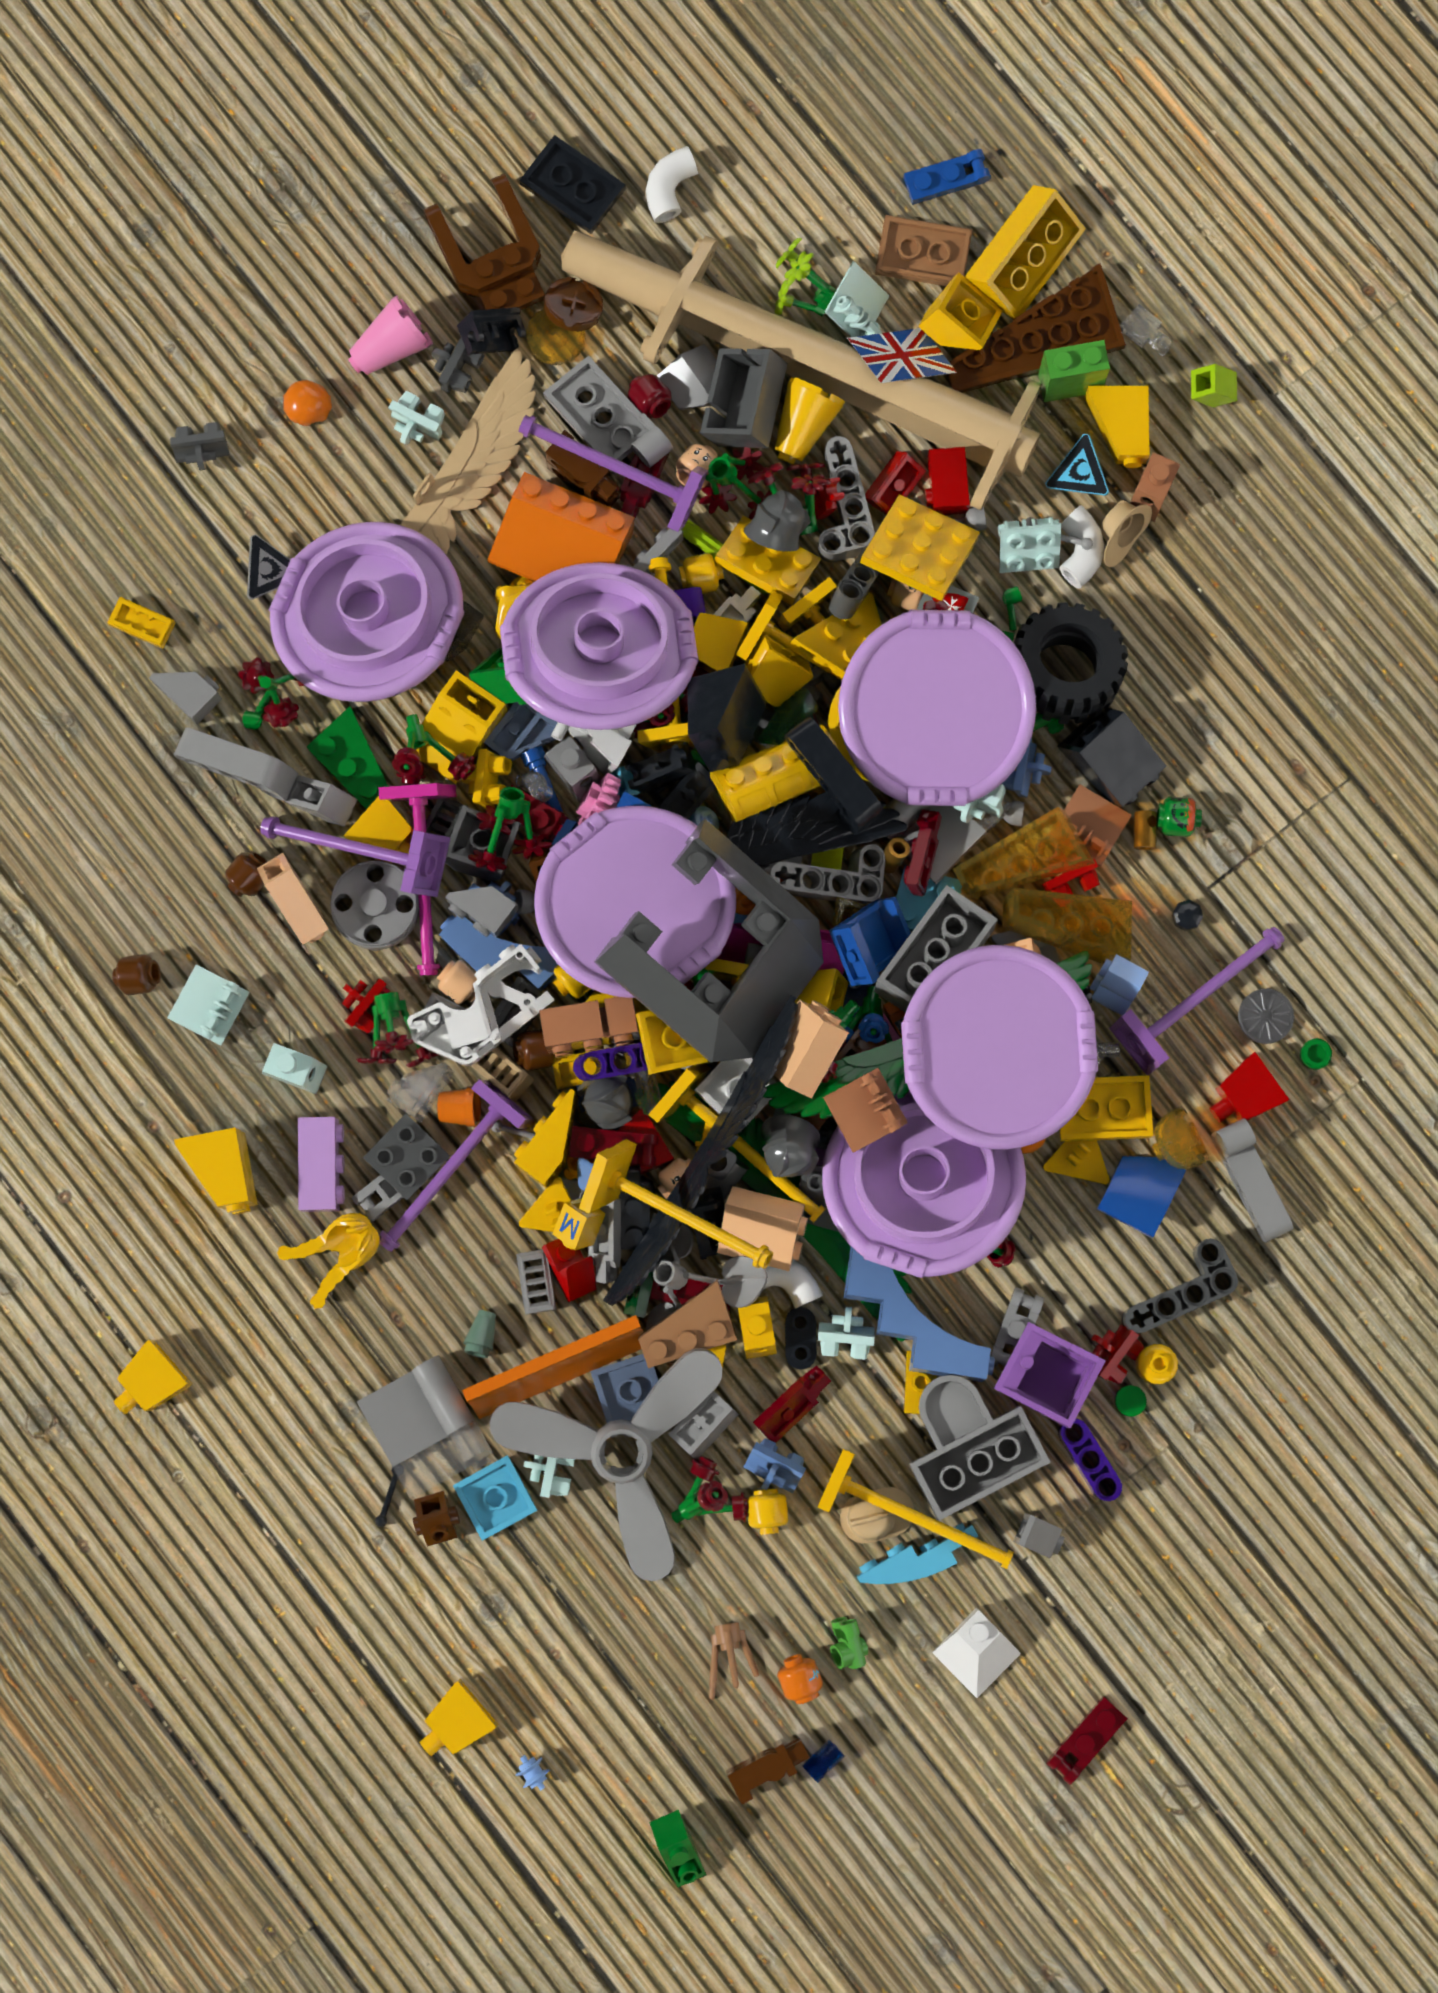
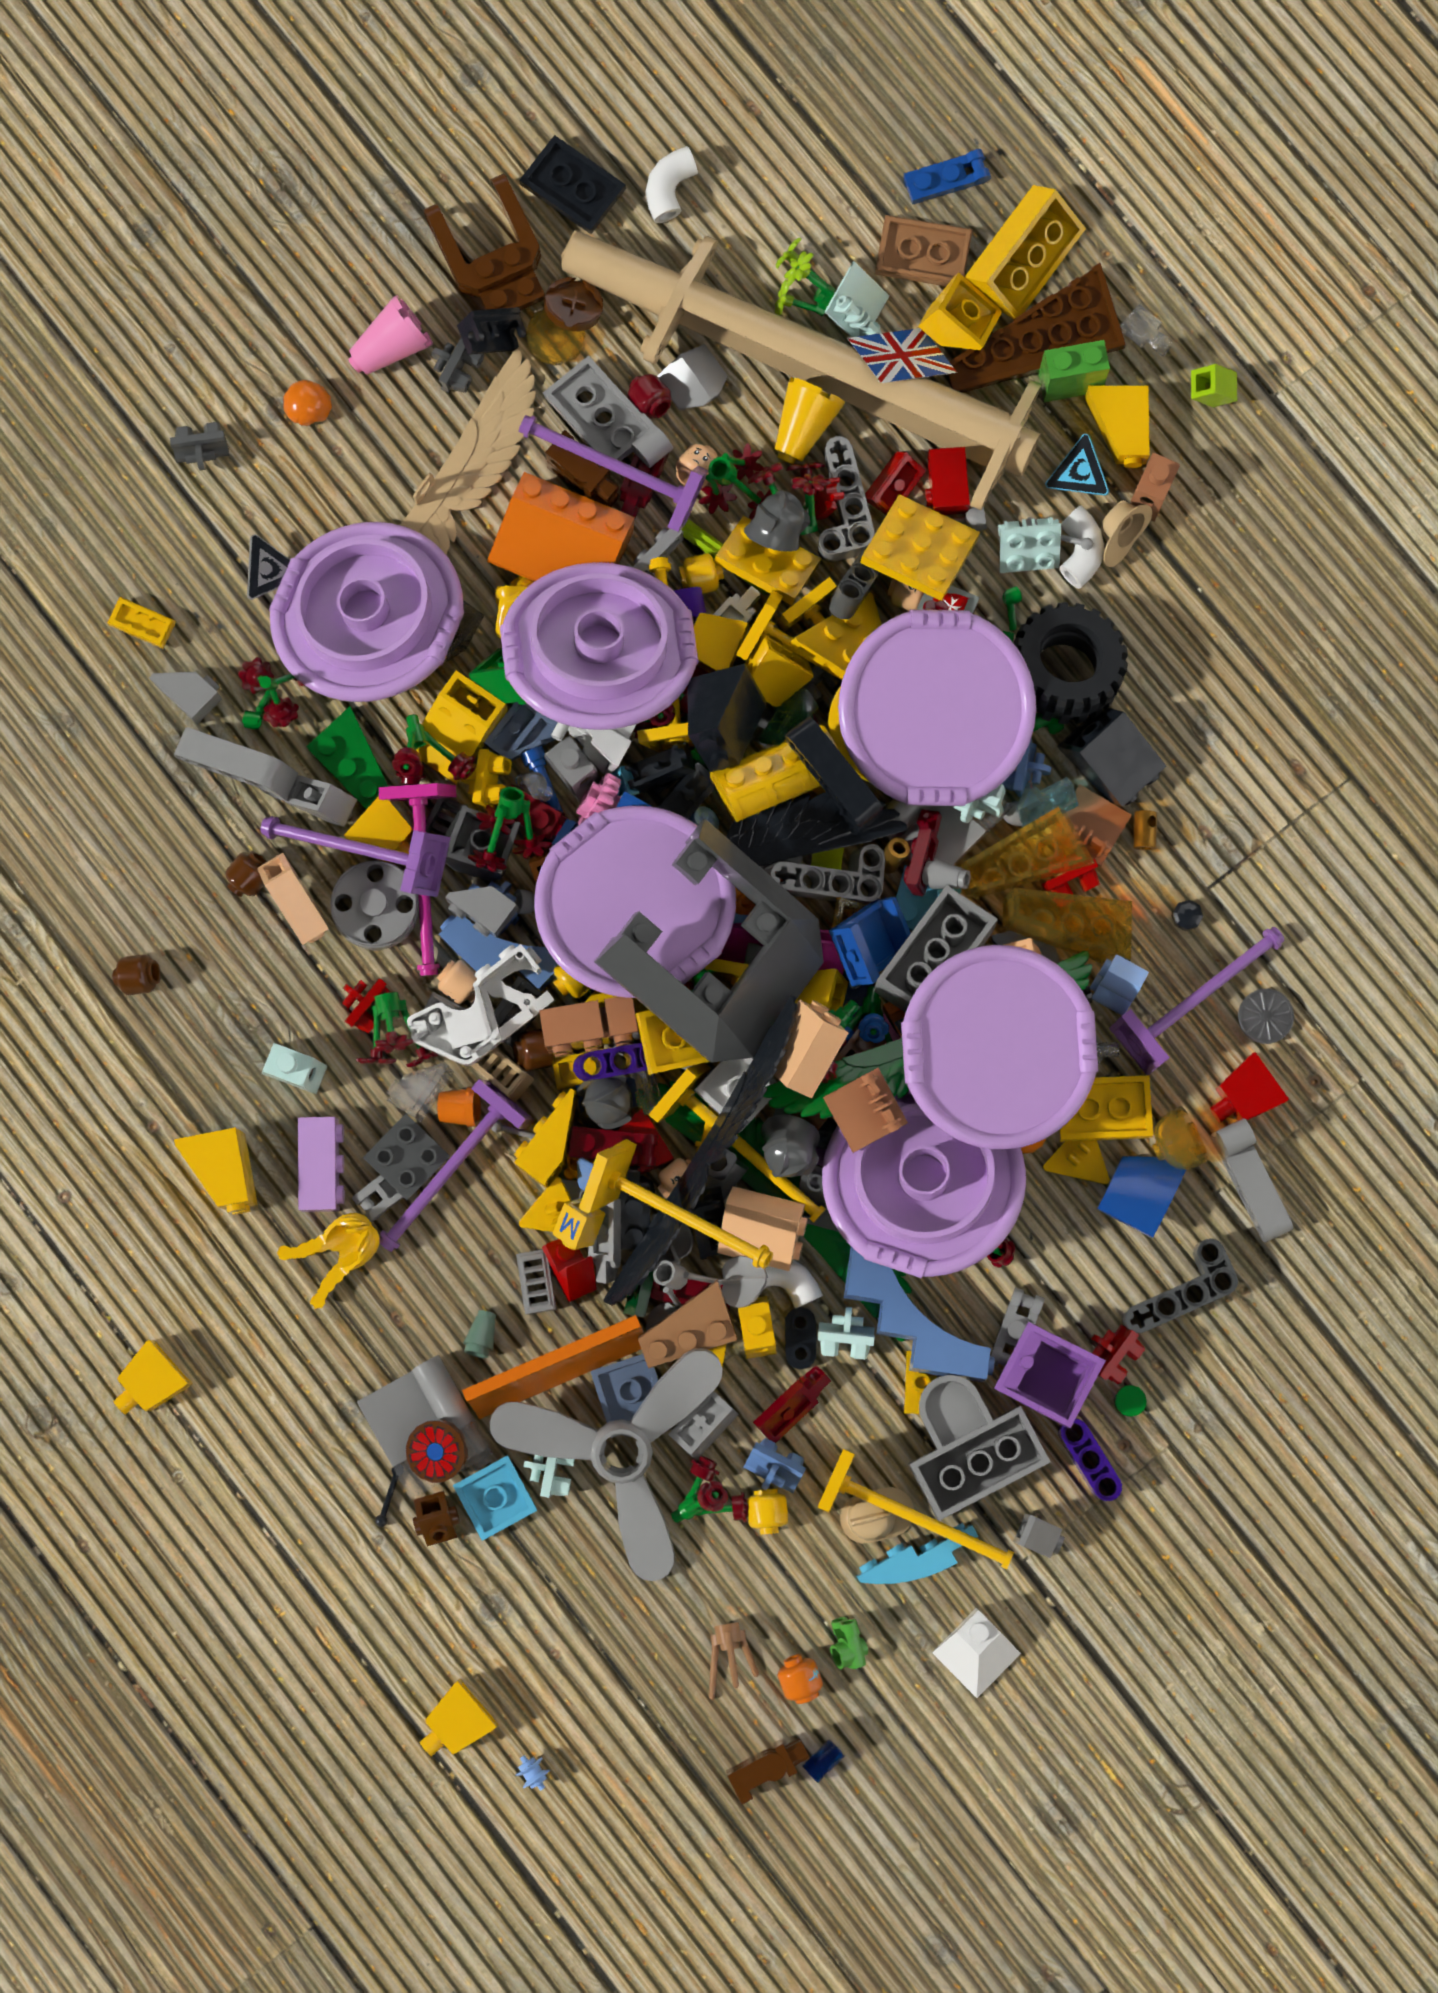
(208, 1005): light aqua hinge -> none
(405, 412): light aqua hips -> none
(436, 1451): none -> tile
(677, 1848): green slope -> none
(746, 397): dark grey piece -> none
(940, 873): none -> light grey cone
(1037, 803): none -> clear light blue slope
(1087, 1739): dark red plate -> none
(1157, 1364): yellow head -> none
(1178, 816): green head -> none
(1316, 1054): green tile -> none

